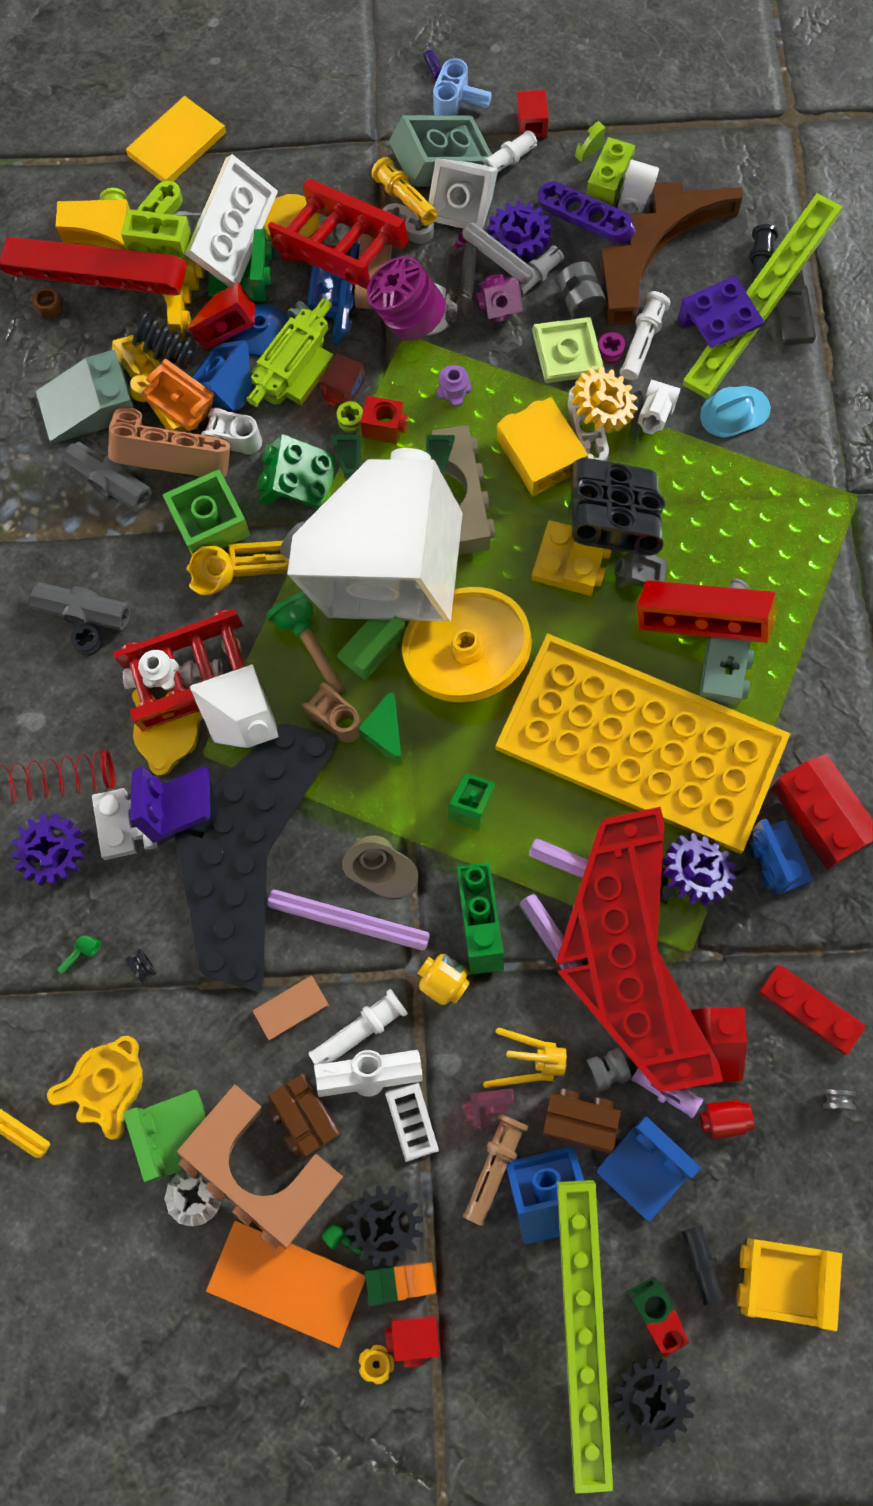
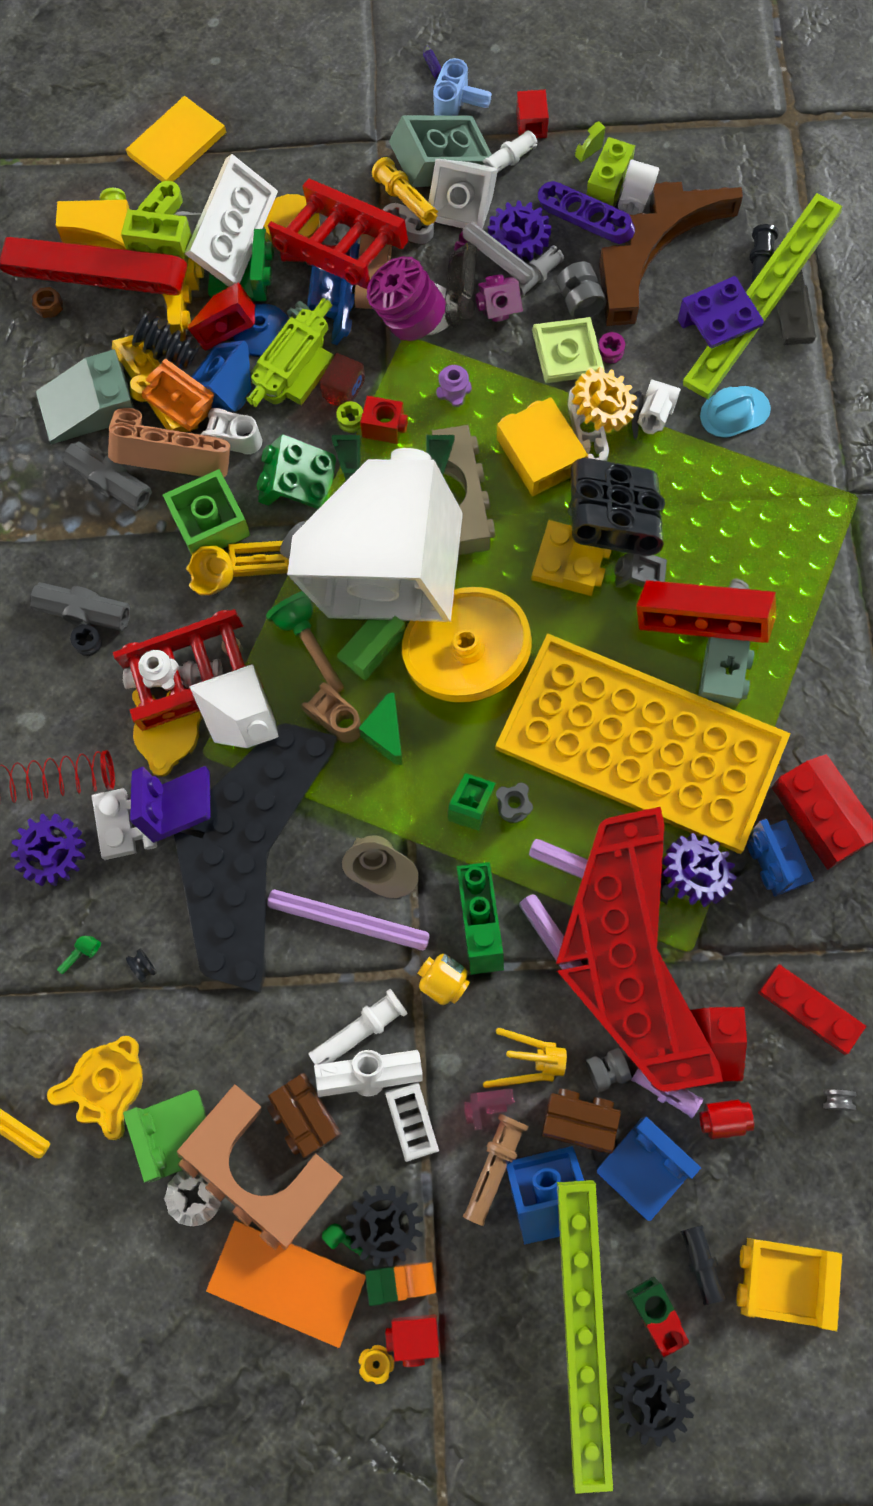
(290, 1008): nougat tile -> none
(514, 794): none -> dark grey brick
(647, 325): white pin -> none

